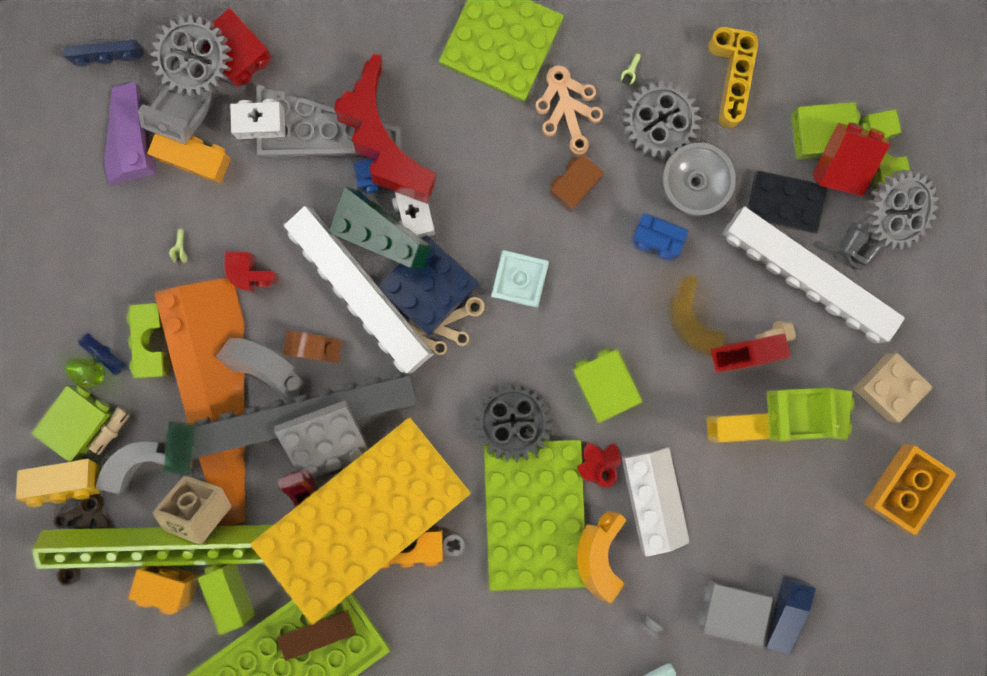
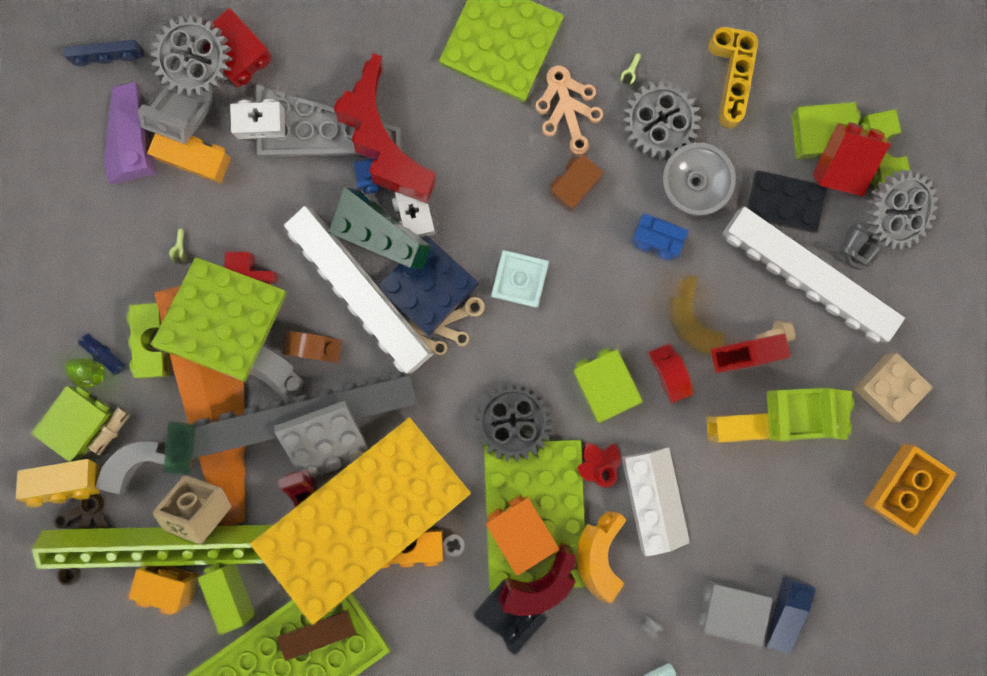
(219, 319): none -> lime plate
(513, 628): none -> black bracket
(521, 534): none -> orange brick
(544, 593): none -> dark red arch
(672, 373): none -> red brick

